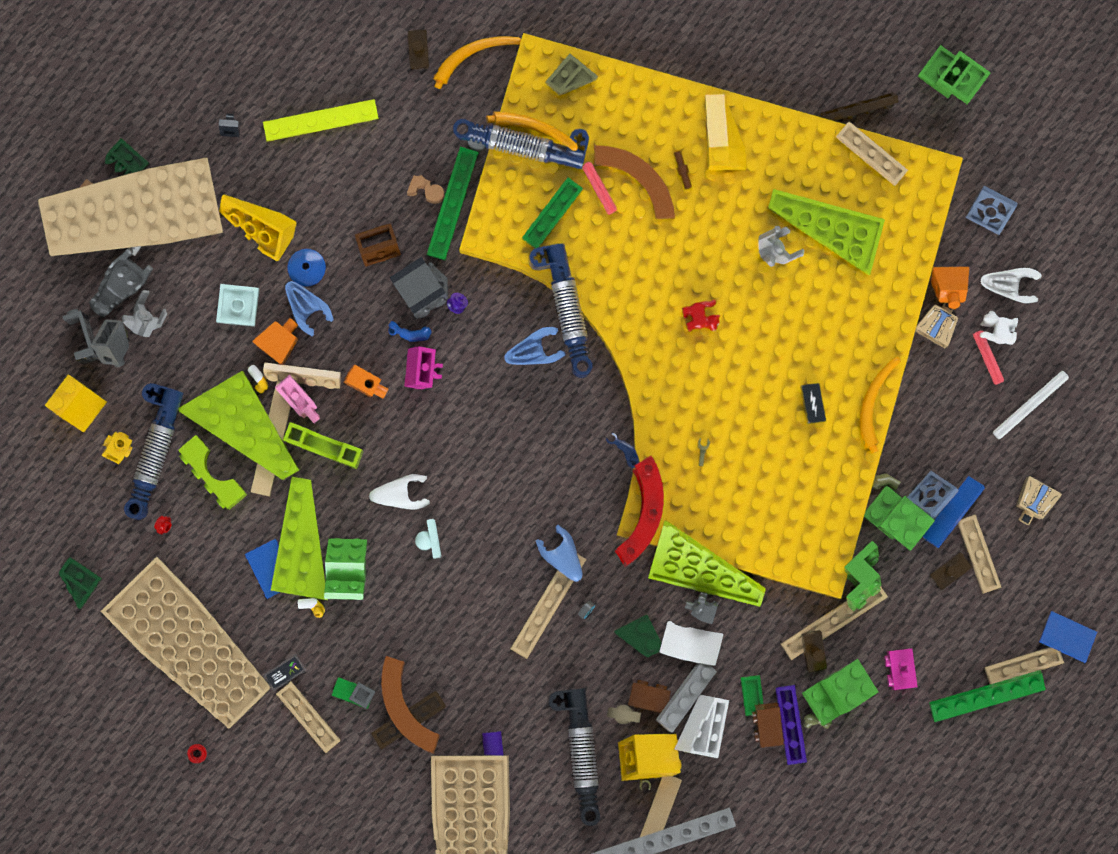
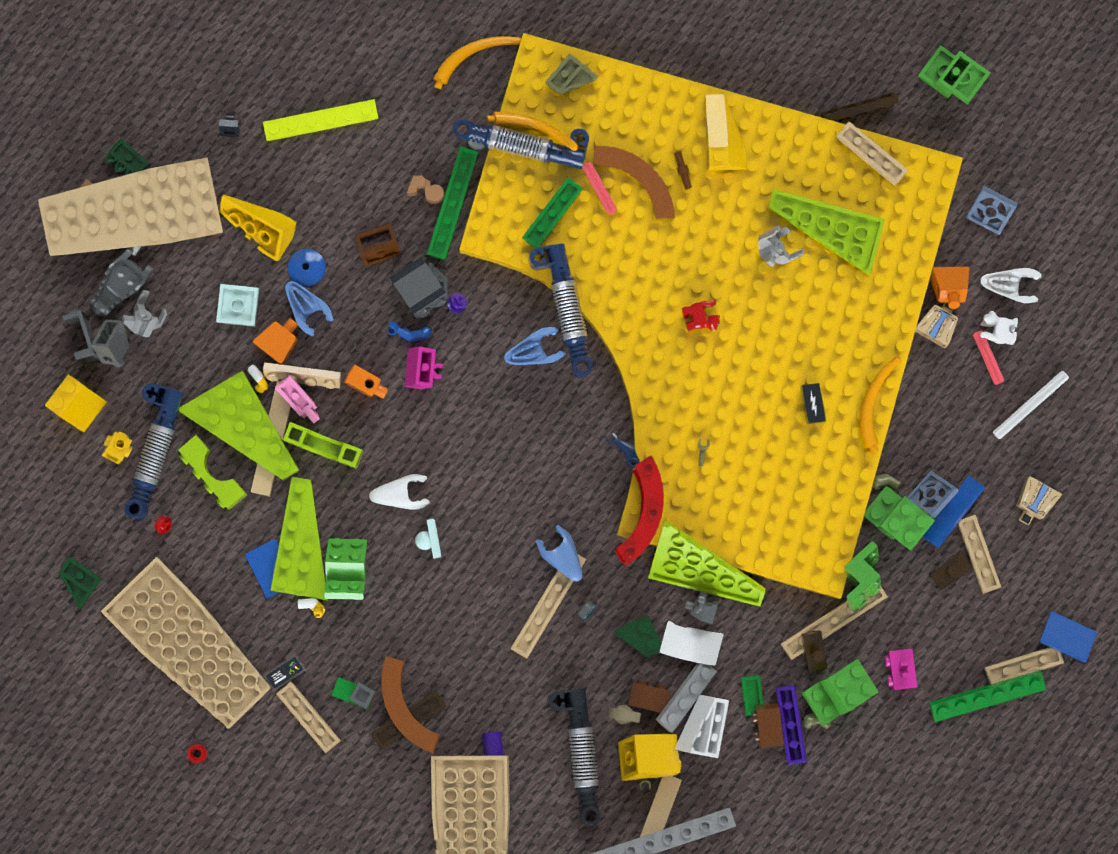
(418, 49): dark brown tile -> none

